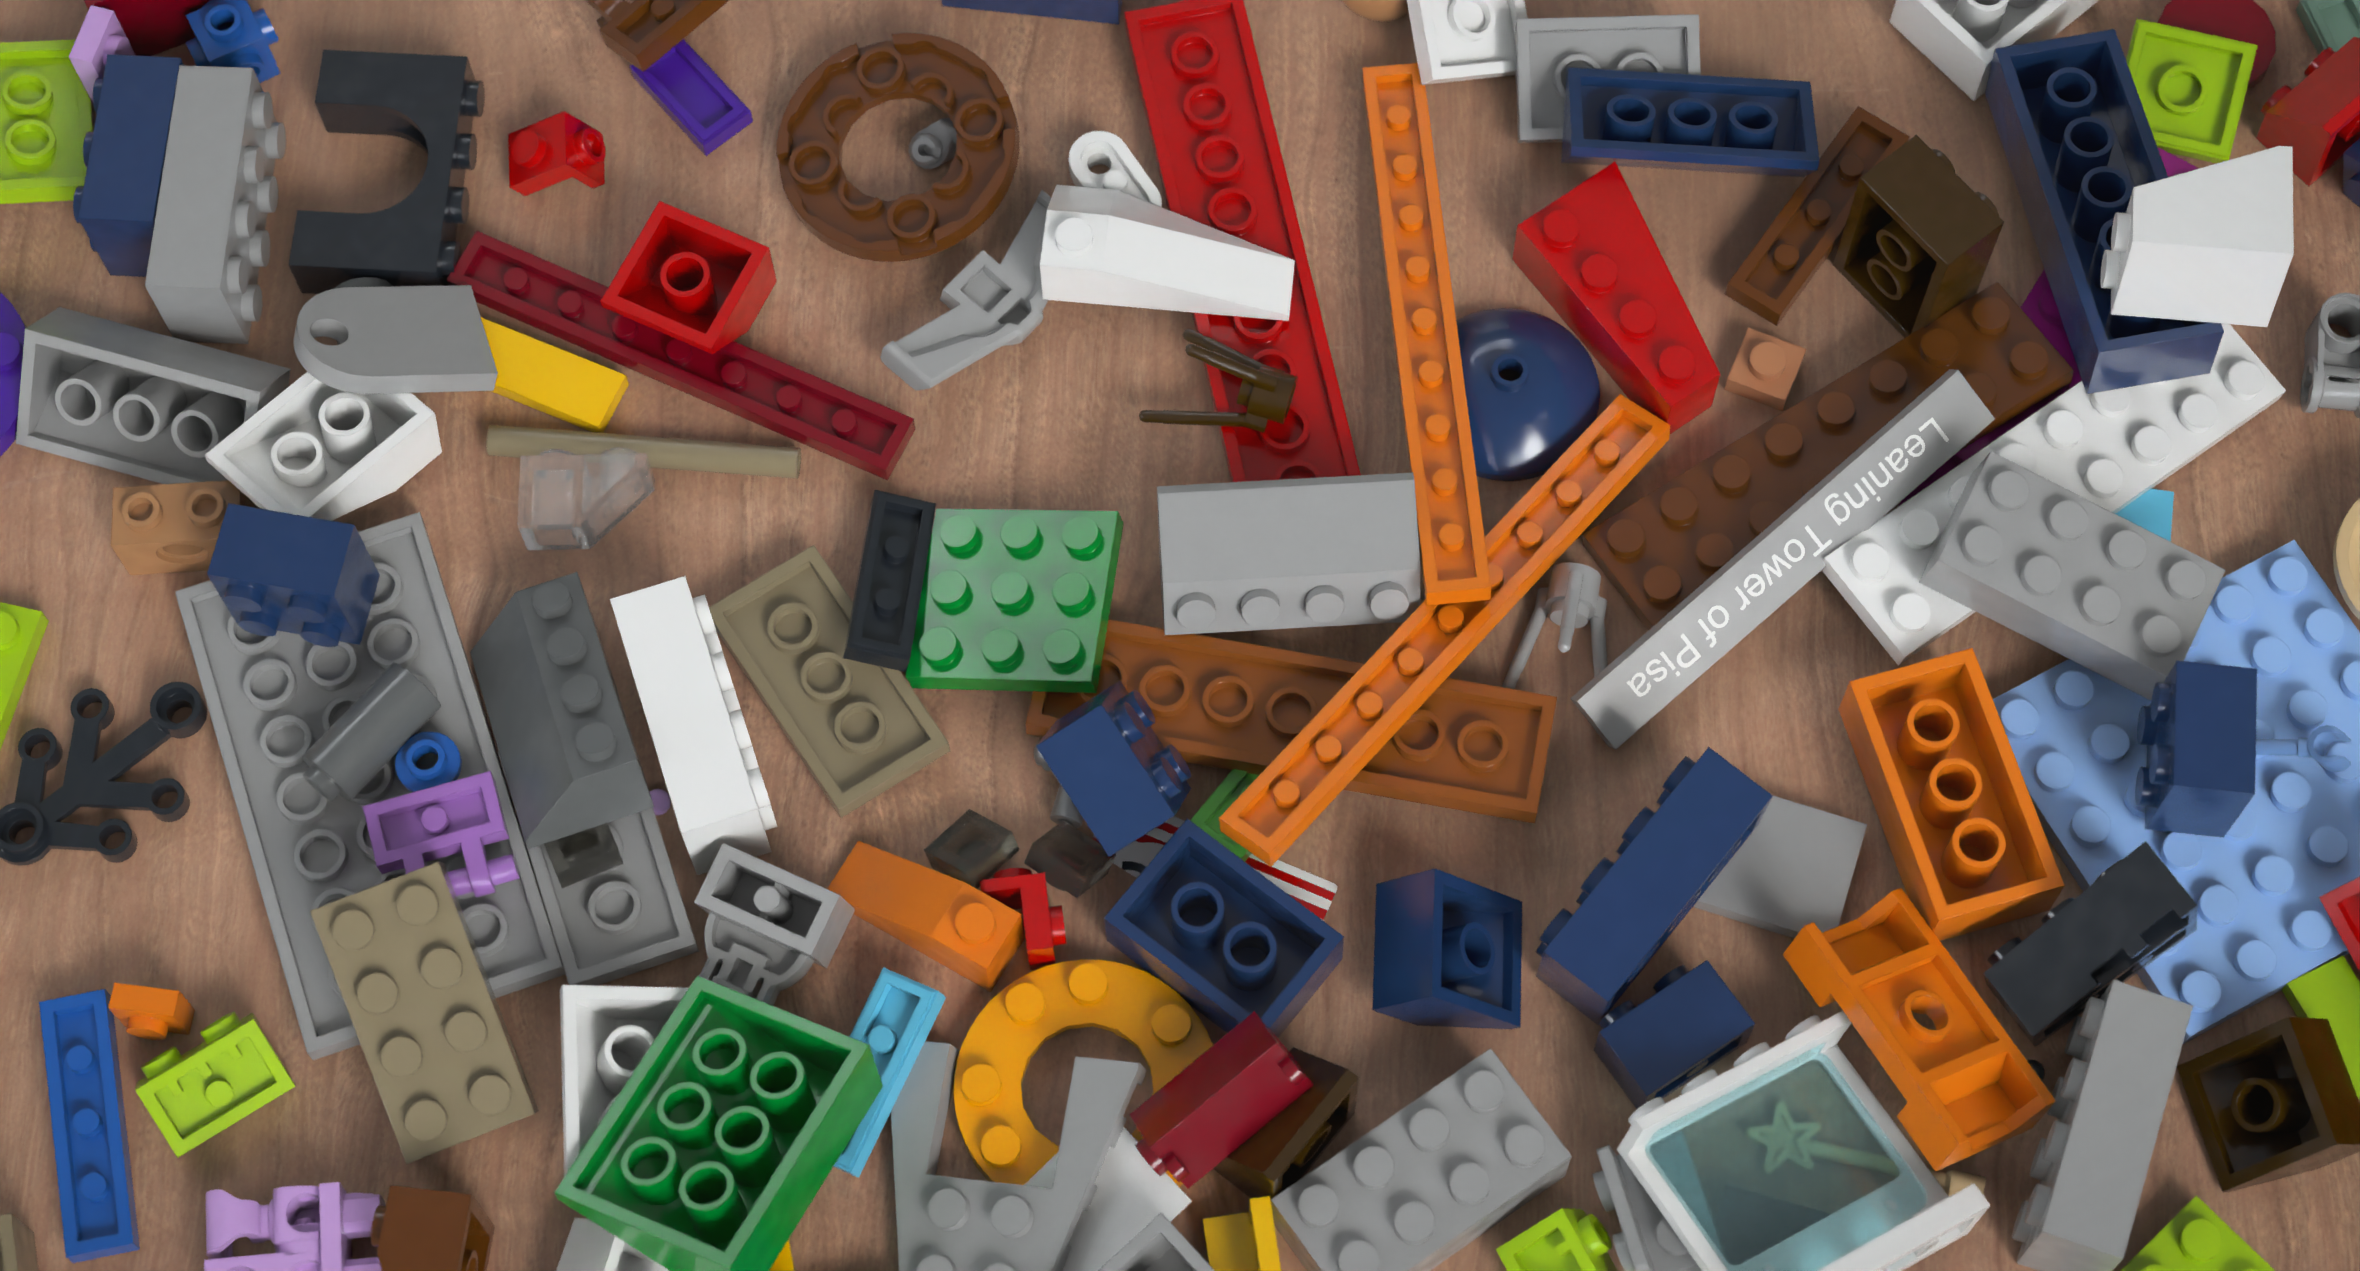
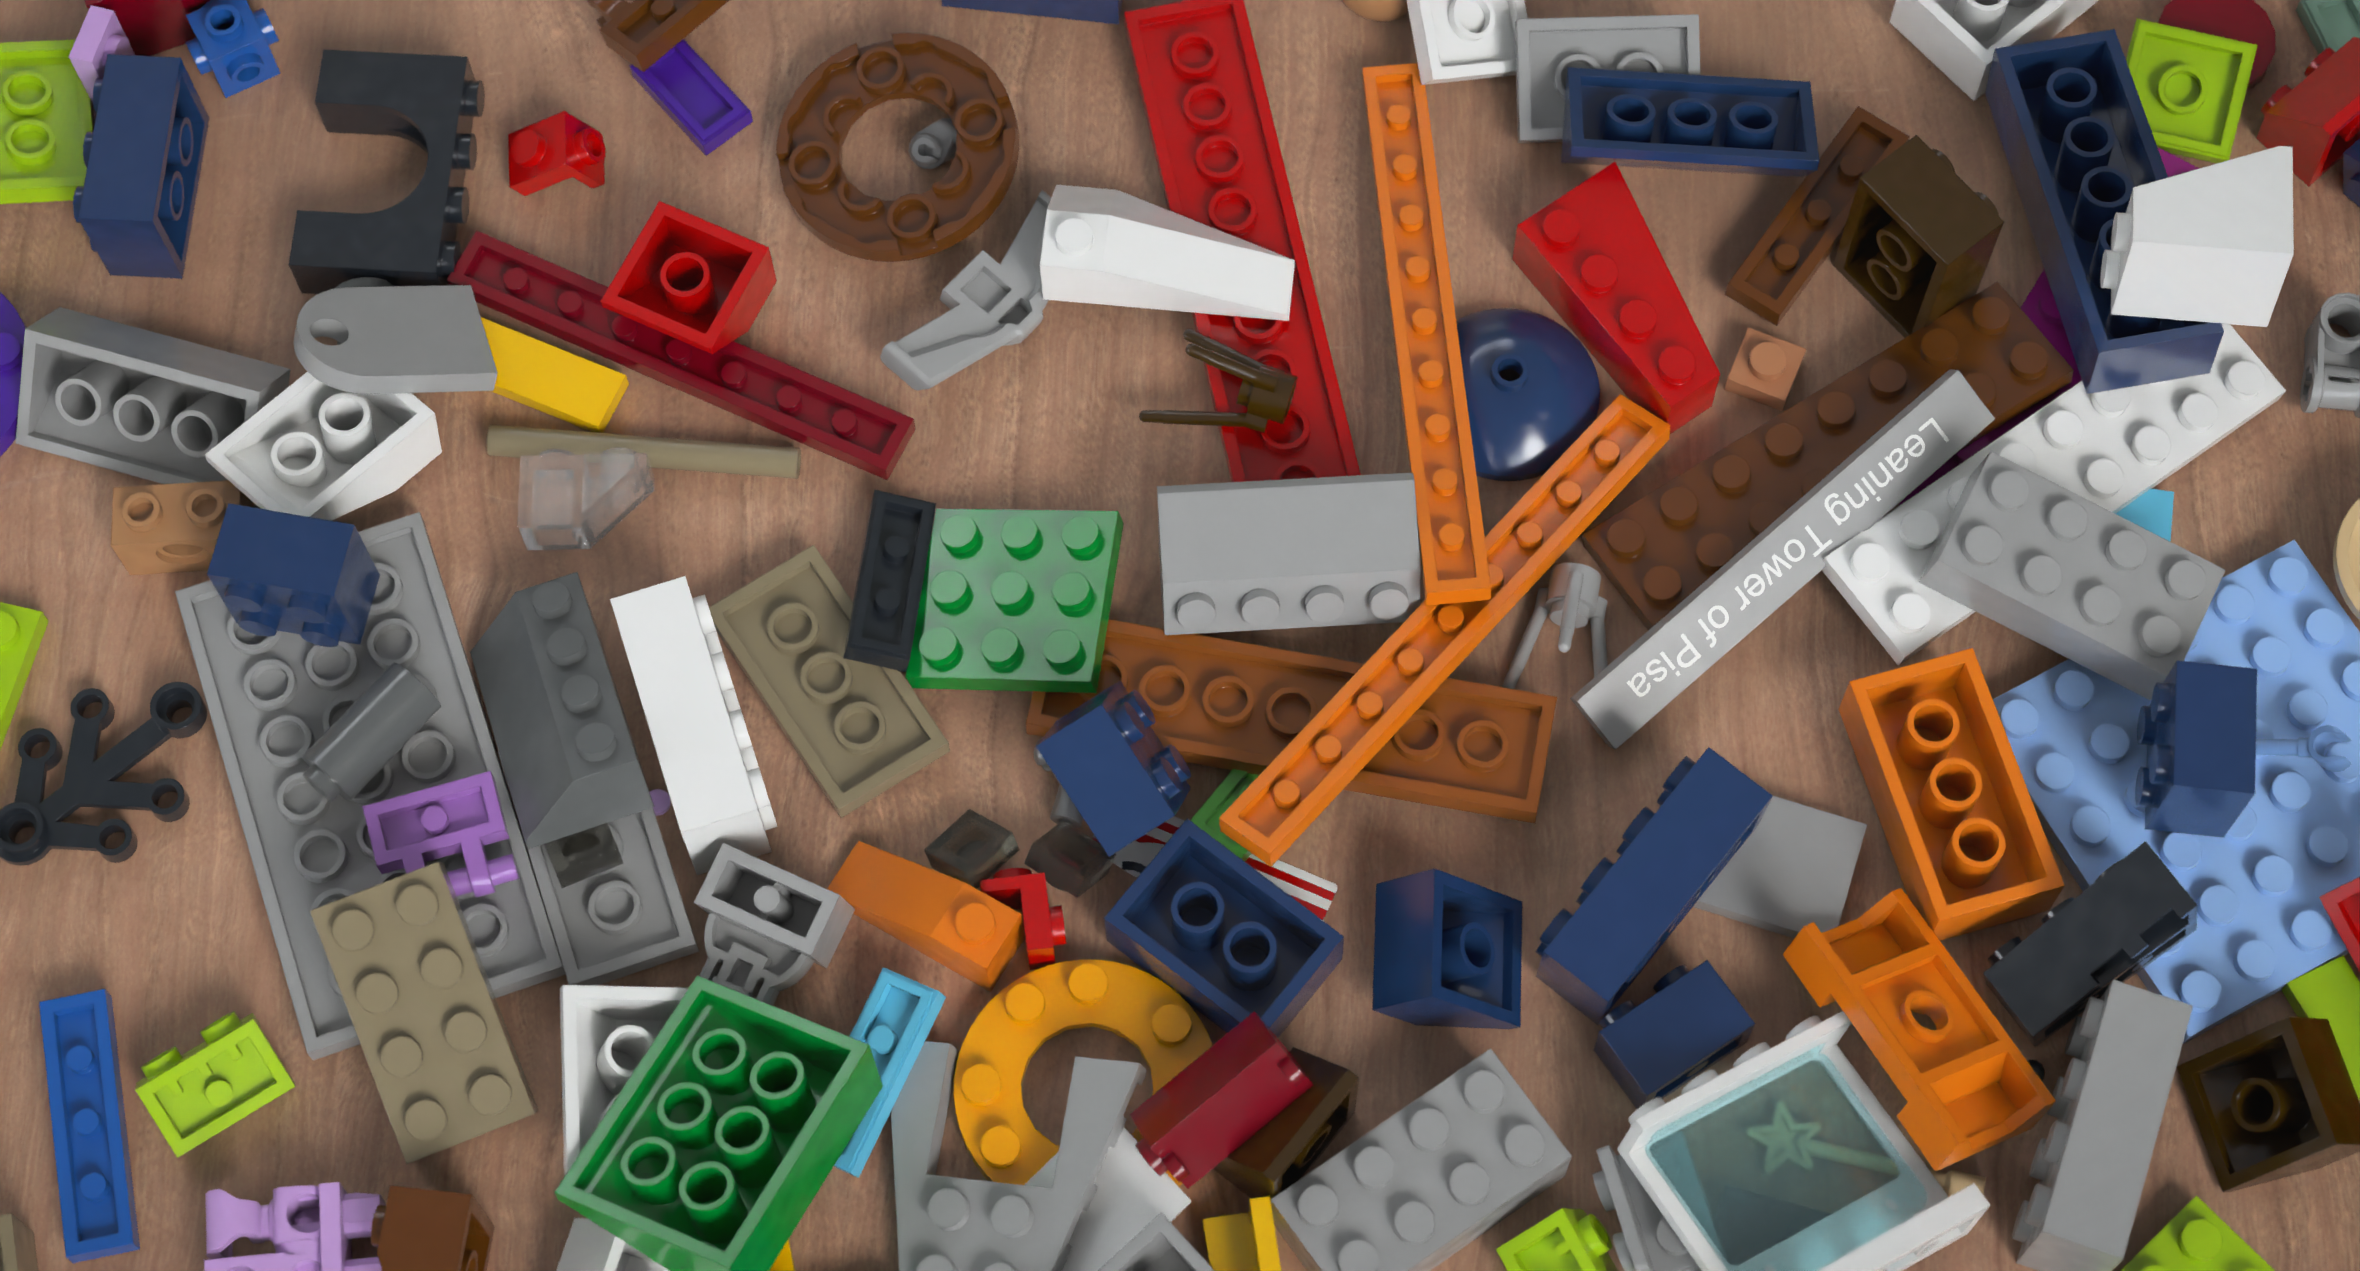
(151, 1011): orange plate -> none
(215, 205): light grey brick -> none
(445, 770): blue plate -> none
(1124, 171): white plate -> none

